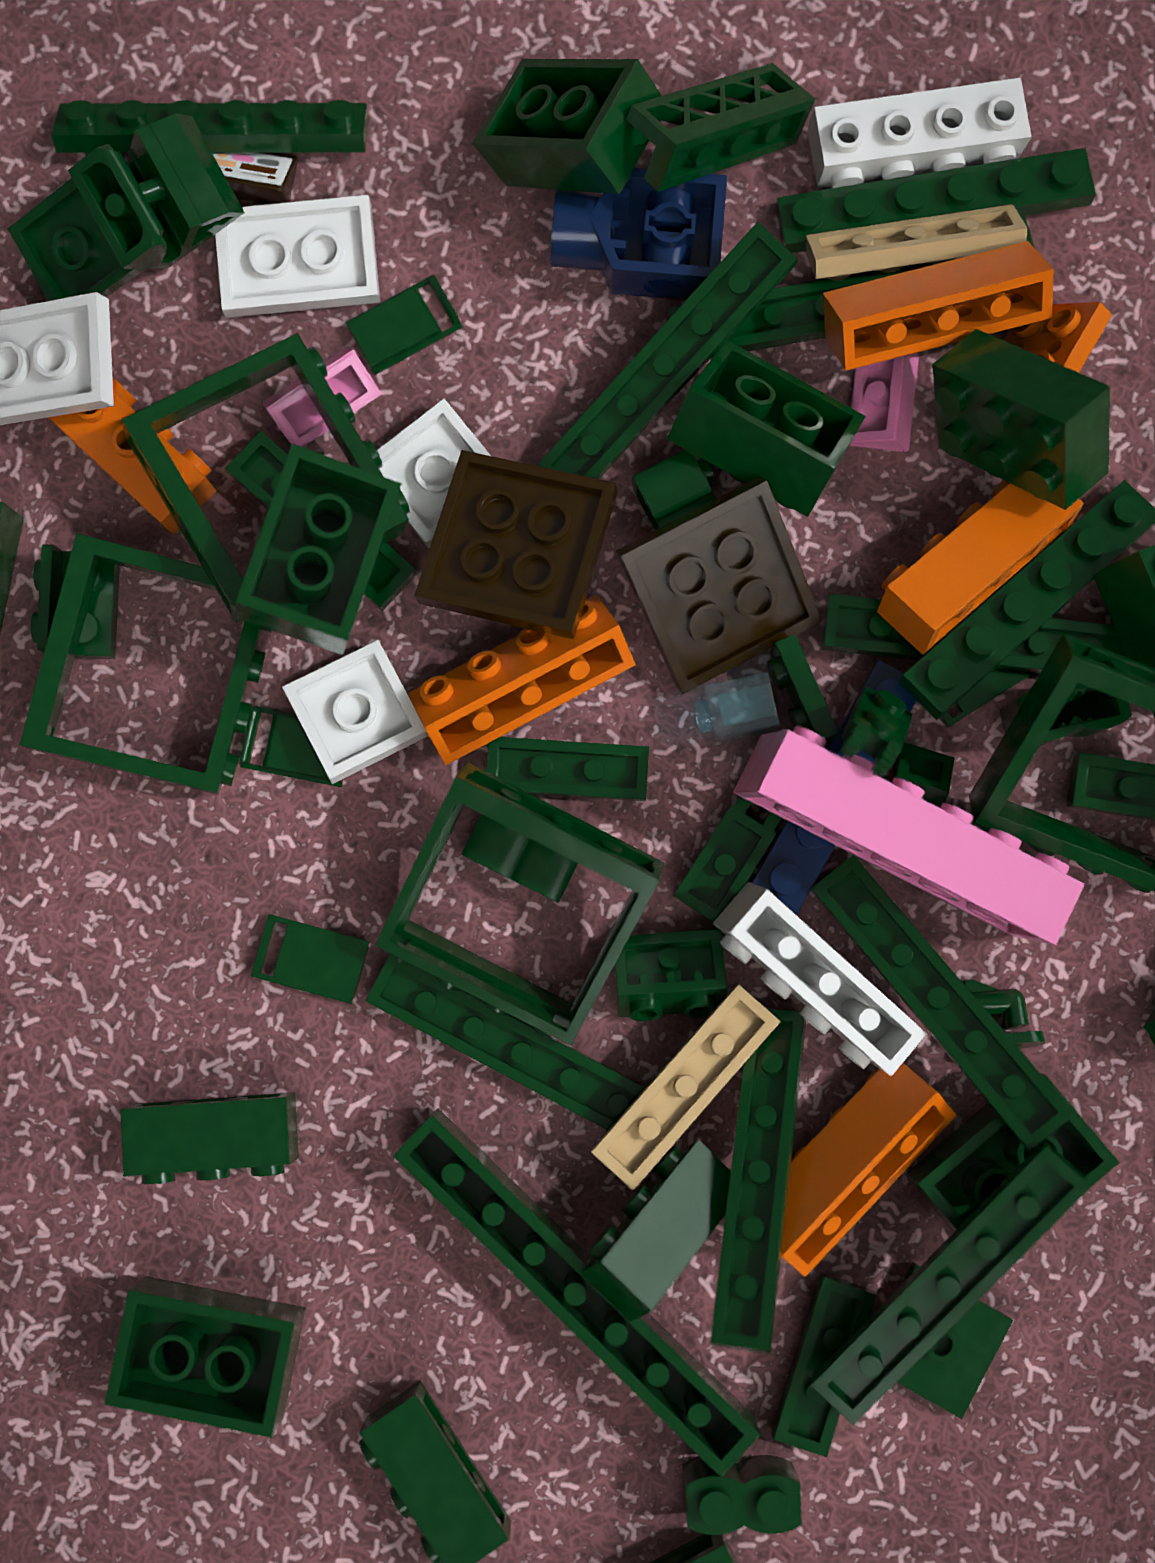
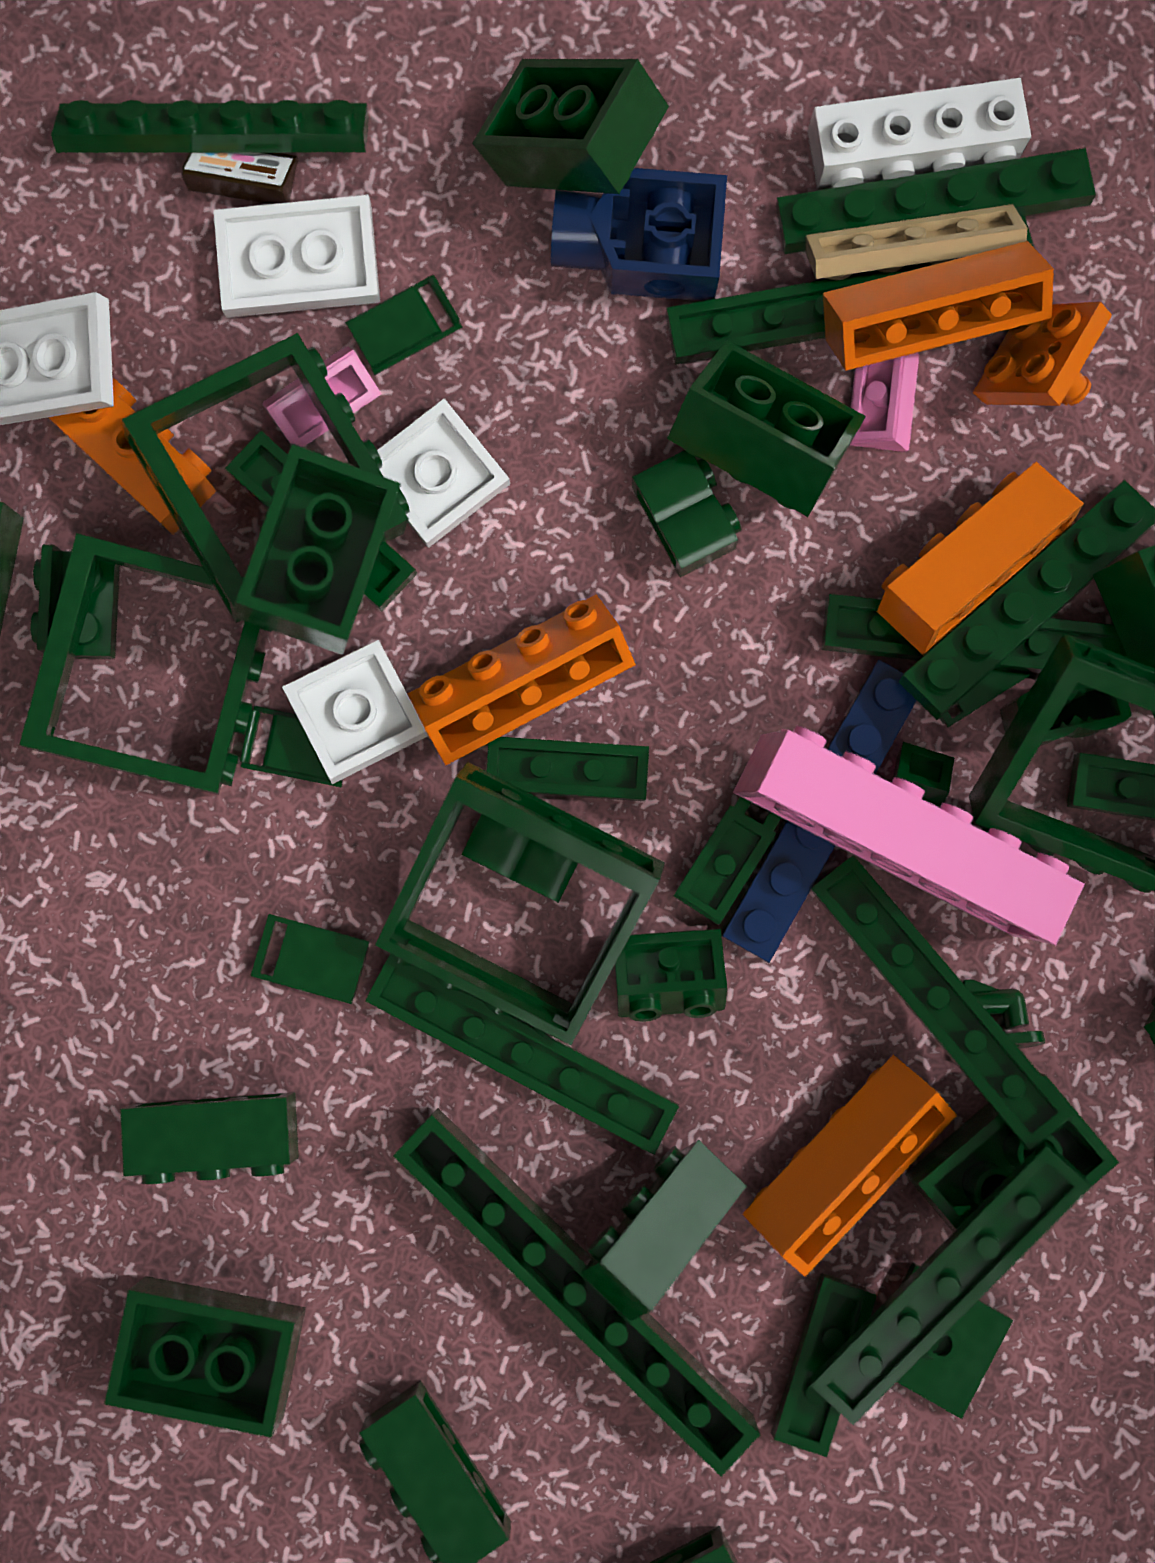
(127, 214): dark green piece -> none
(517, 544): dark brown plate -> none
(673, 355): dark green plate -> none
(685, 1086): tan plate -> none
(720, 584): dark brown plate -> none
(728, 137): dark green fence -> none
(737, 708): clear light blue brick -> none
(753, 1493): dark green brick -> none
(759, 1190): dark green plate -> none
(791, 671): dark green plate -> none
(818, 977): white brick -> none
(877, 728): dark green hinge -> none
(1022, 418): dark green brick -> none

